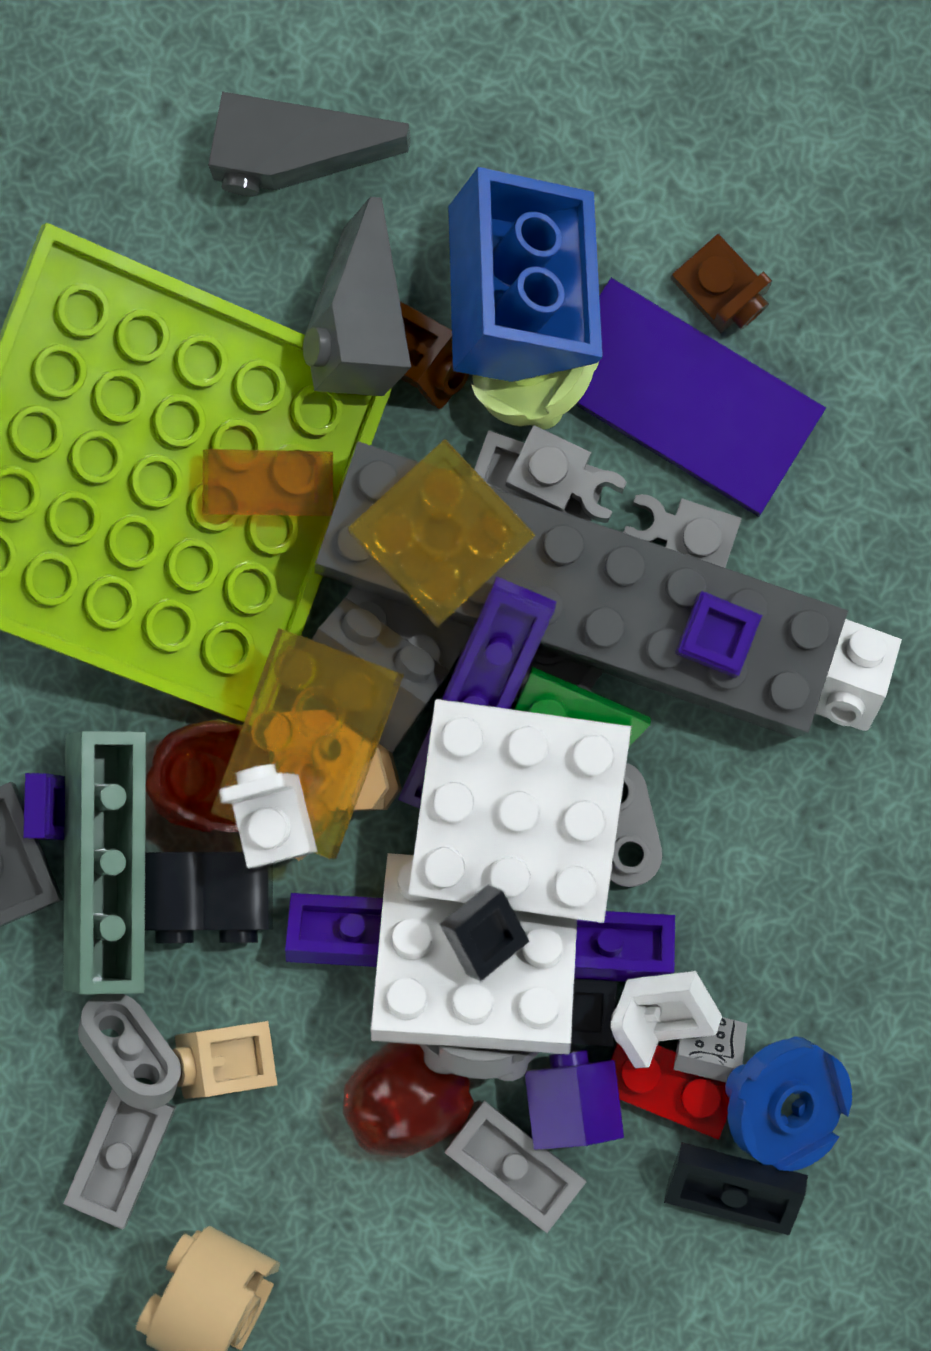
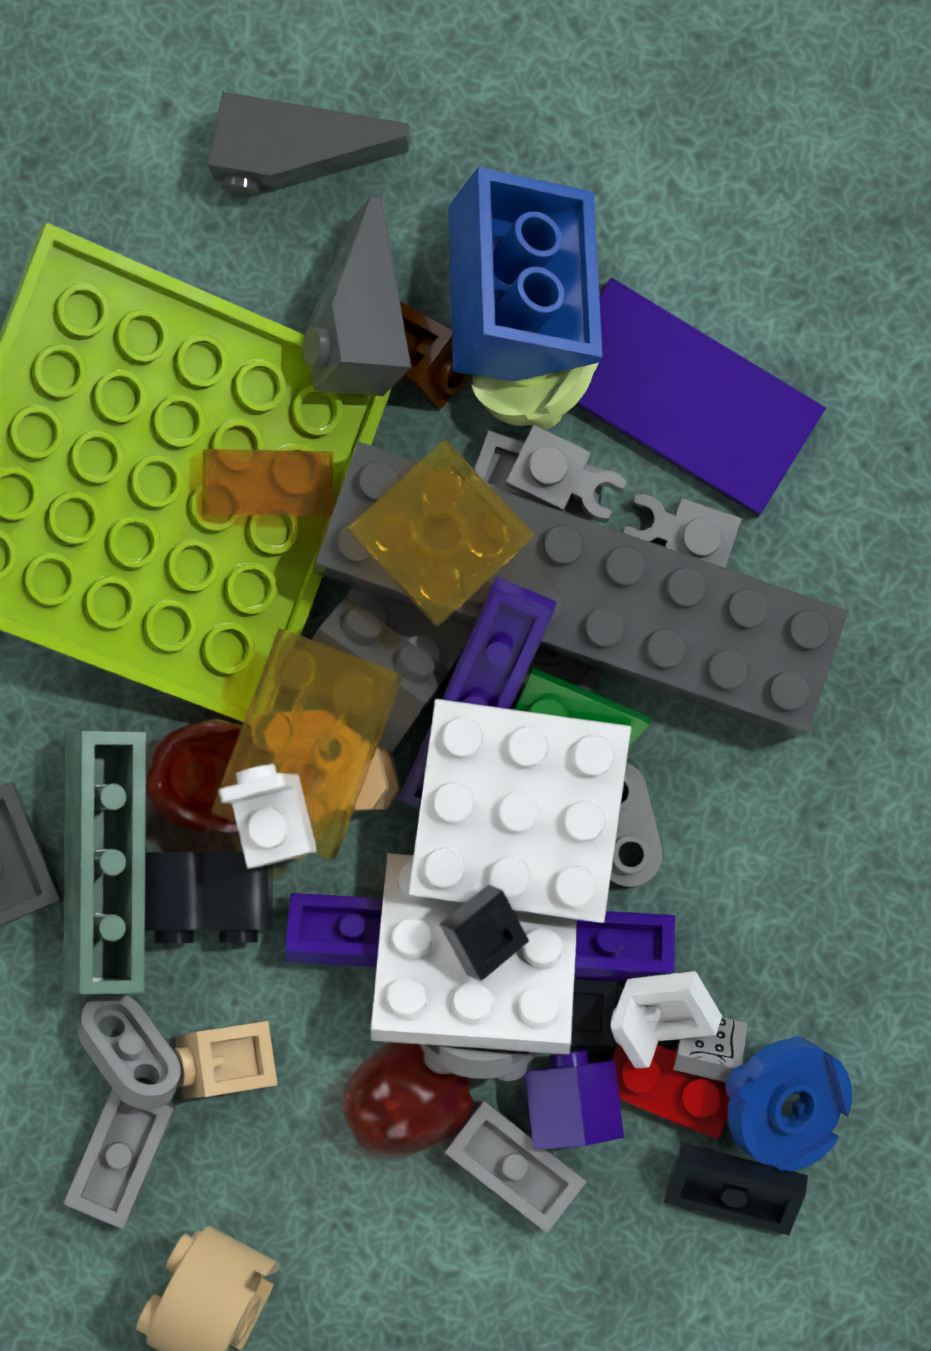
(44, 806): dark purple tile -> none
(718, 634): dark purple tile -> none
(723, 285): reddish brown bracket -> none
(858, 676): white bracket -> none

